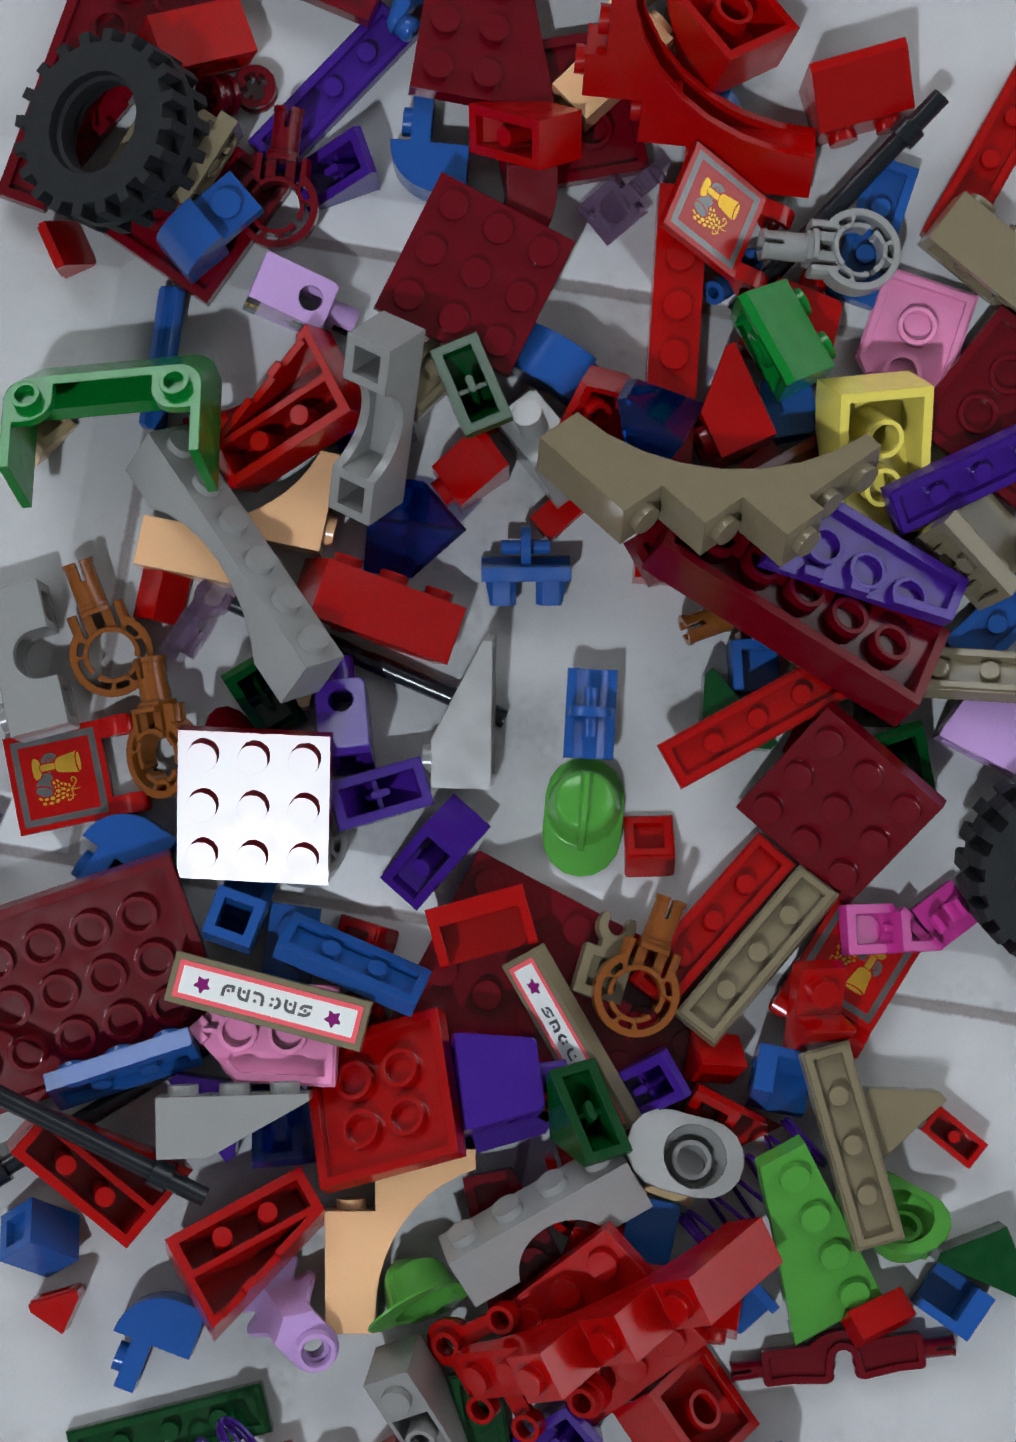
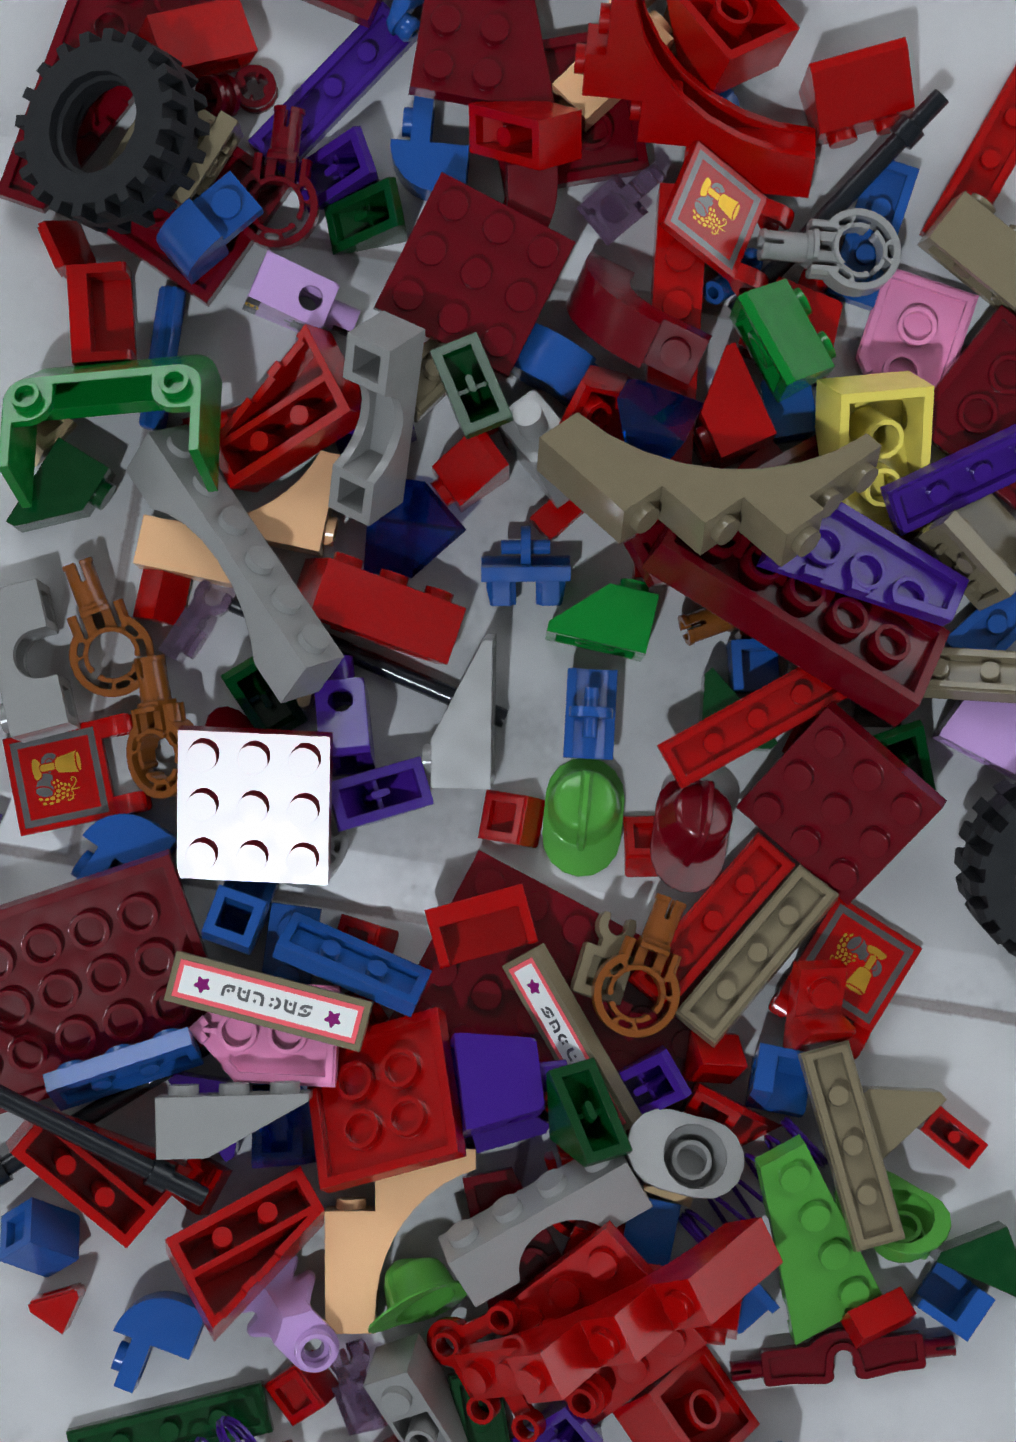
(65, 489): none -> dark green slope
(101, 313): none -> red panel
(210, 1174): none -> red slope
(301, 1392): none -> red slope
(352, 1399): none -> clear purple plate
(367, 219): none -> dark green slope
(435, 851): dark purple slope -> none
(512, 818): none -> red slope
(609, 621): none -> green slope
(628, 325): none -> dark red arch
(690, 835): none -> dark red piece
(882, 930): dark pink slope -> none
(944, 913): dark pink tile -> none

